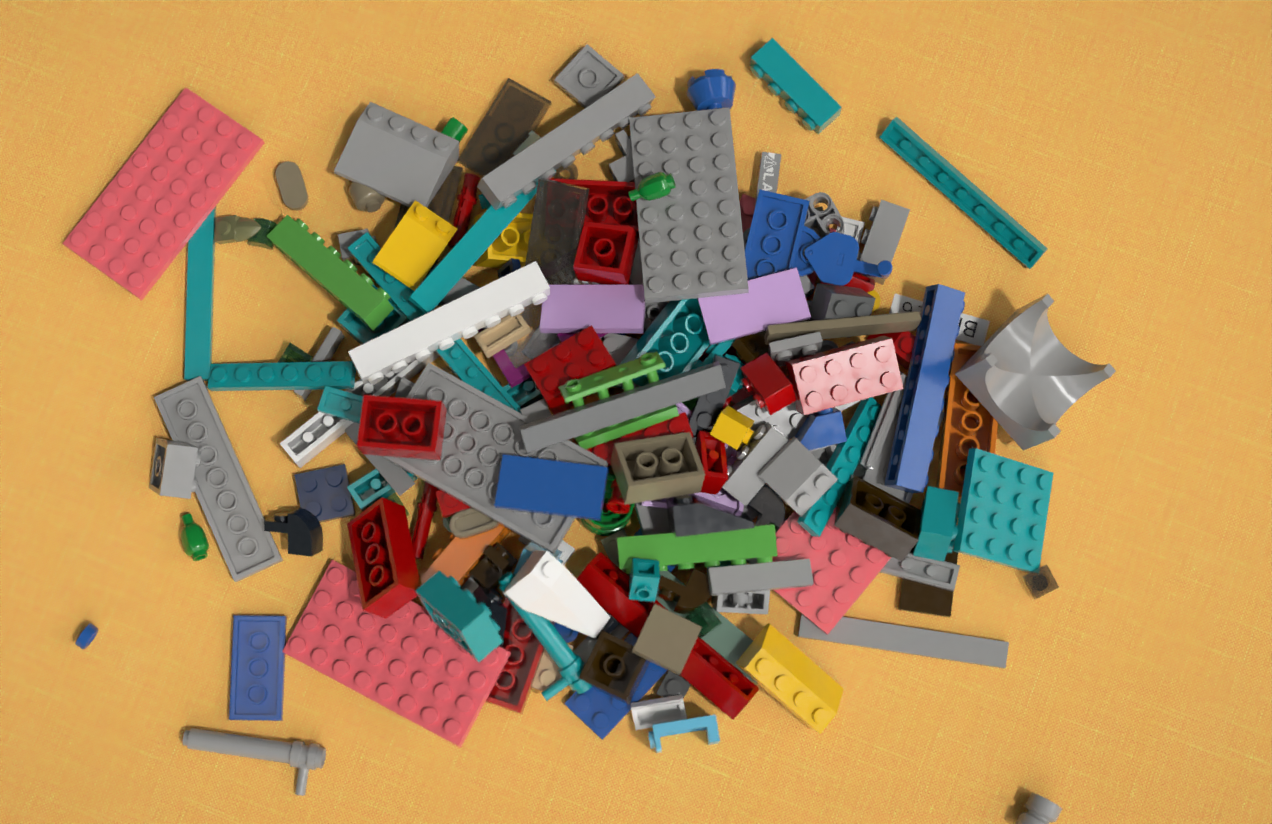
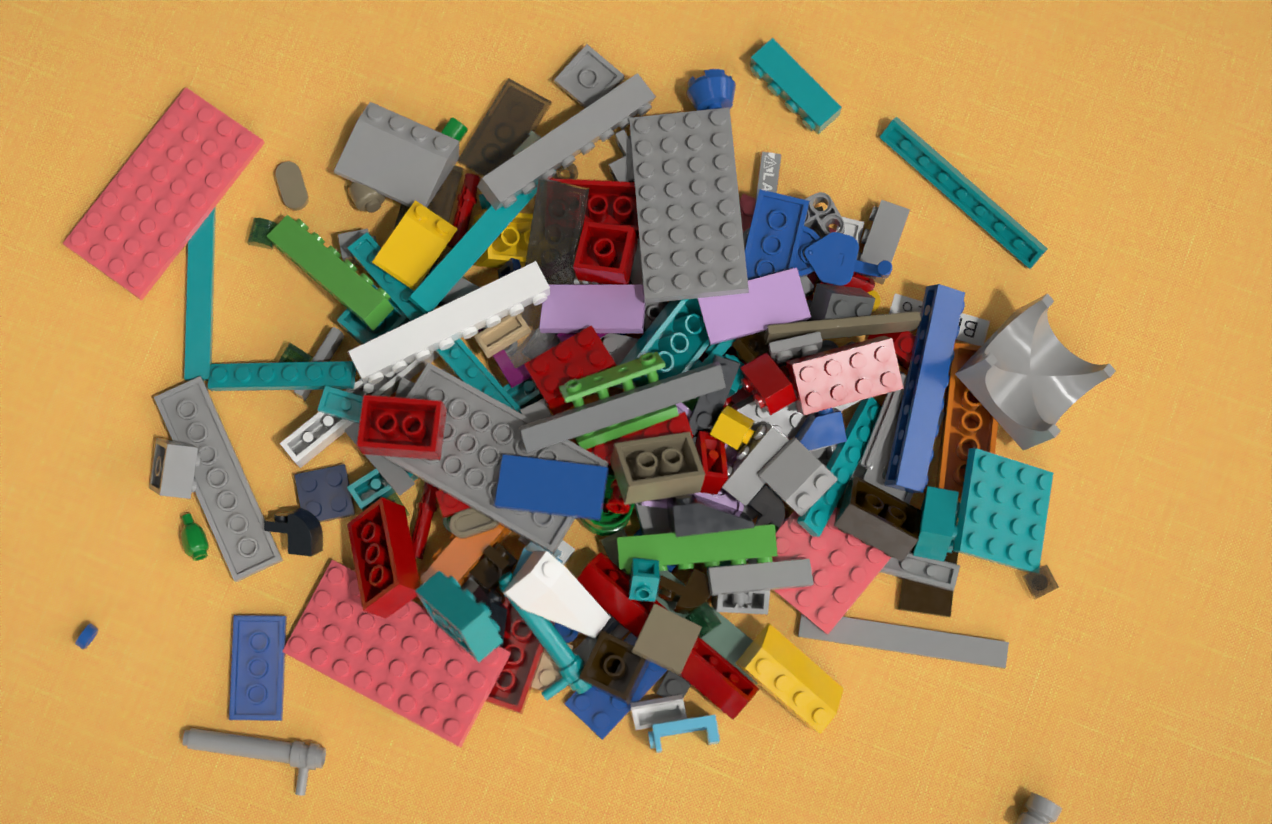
(234, 229): olive plate -> none
(653, 187): green plant -> none

